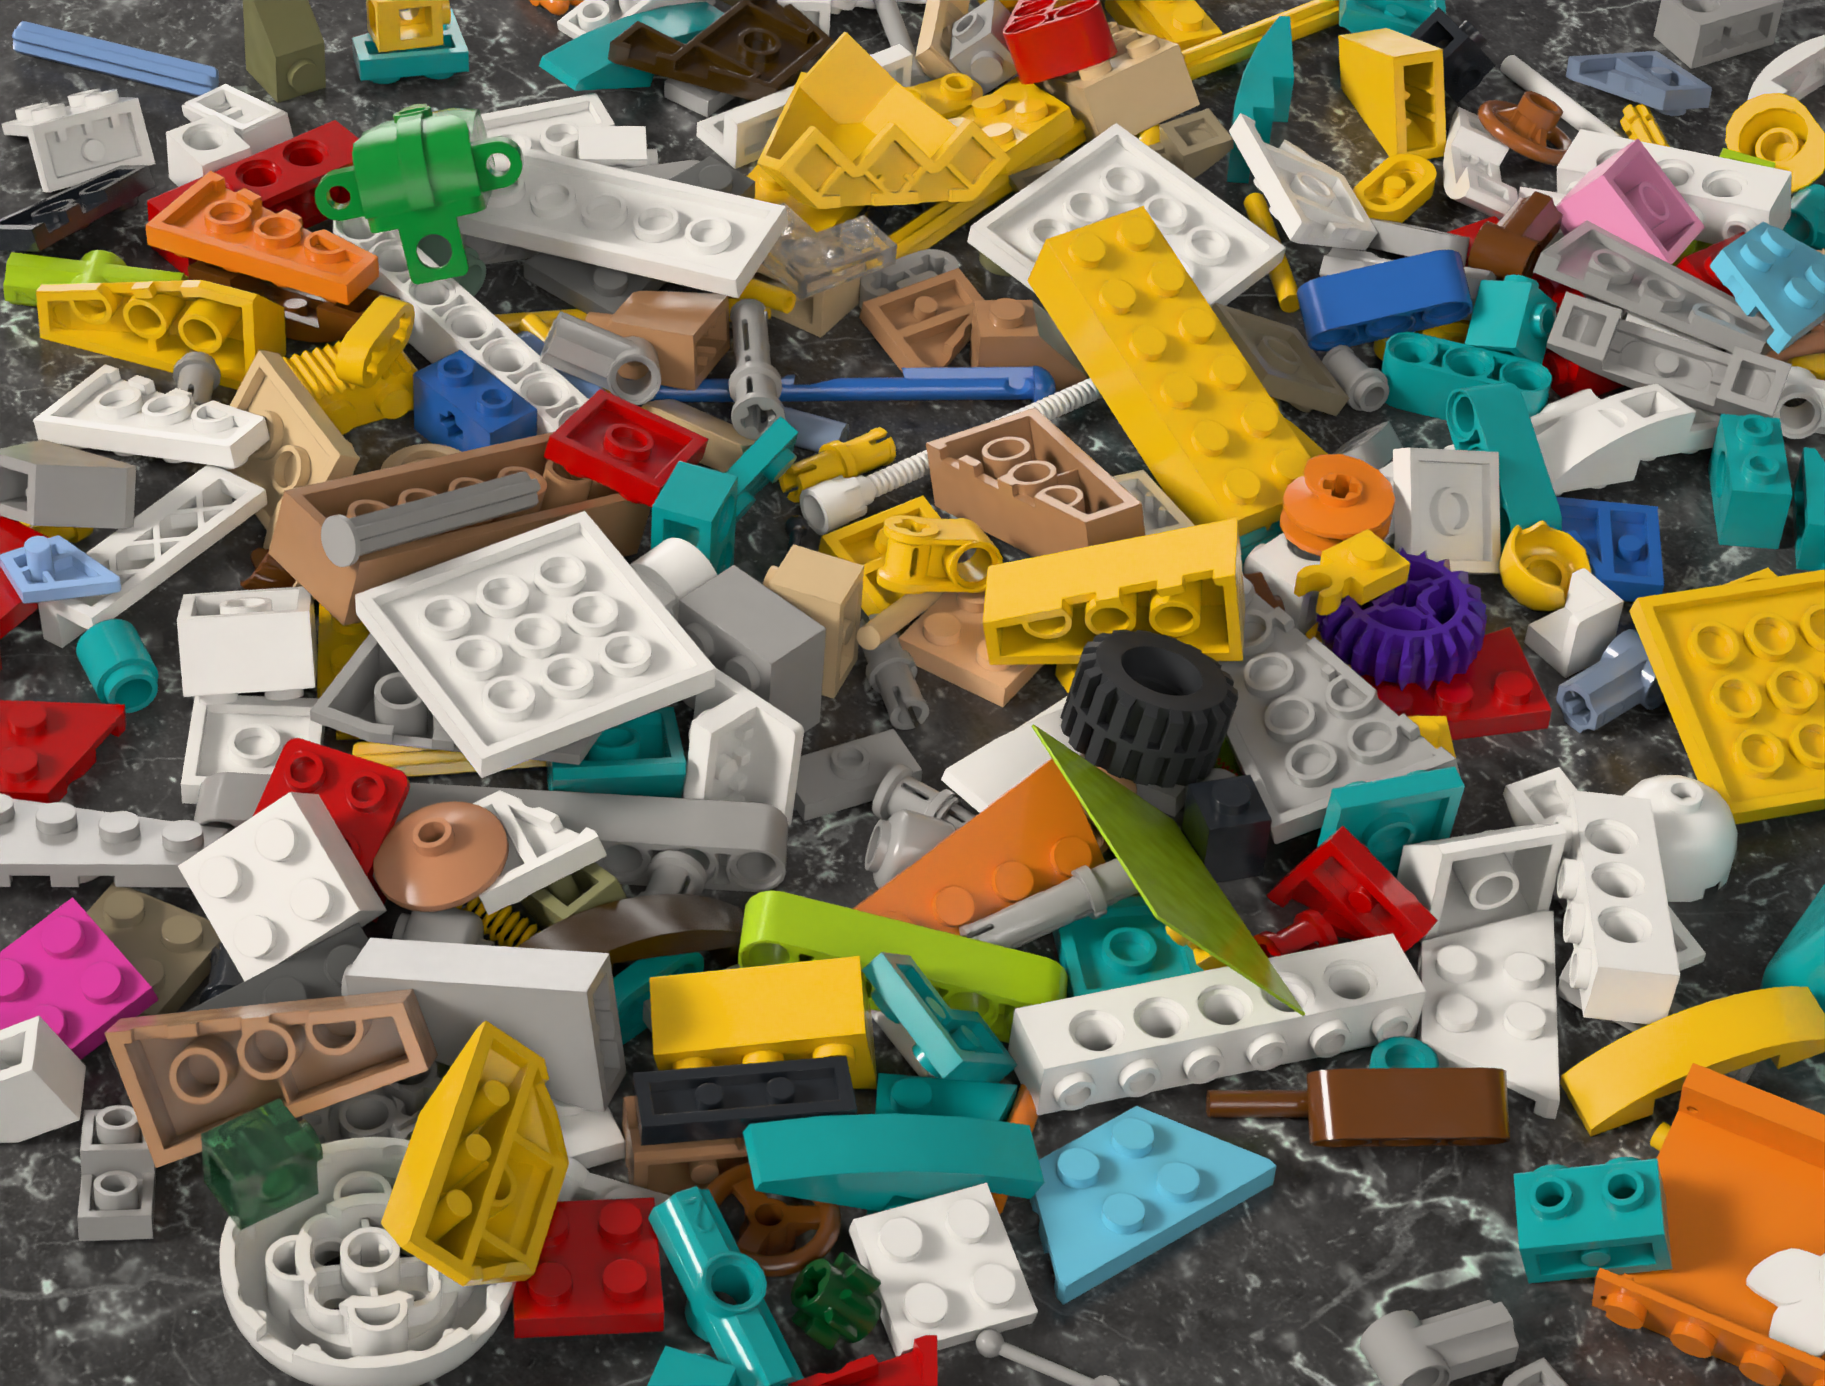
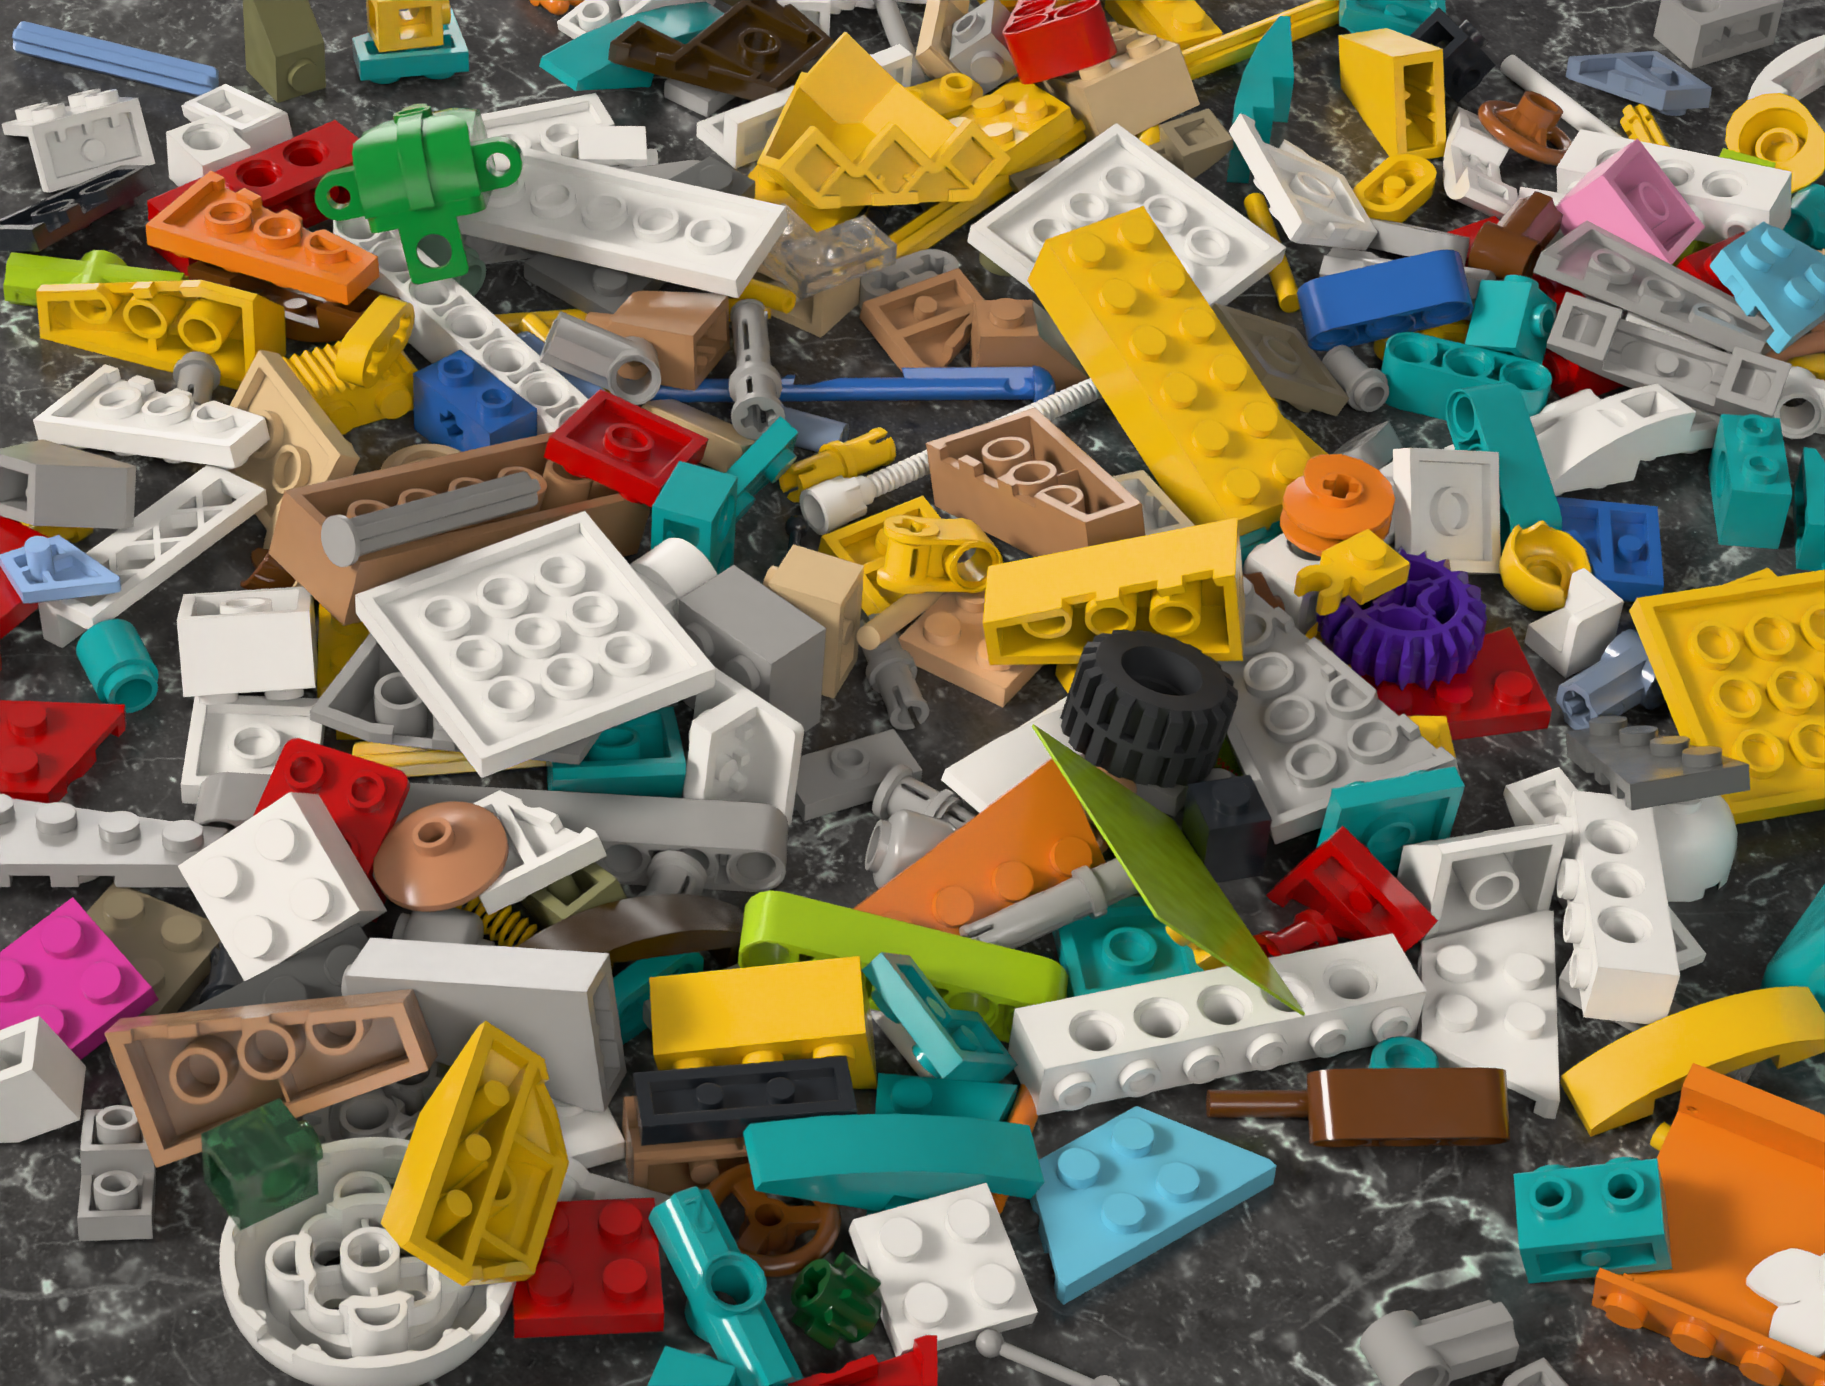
(1650, 766): none -> dark grey wing

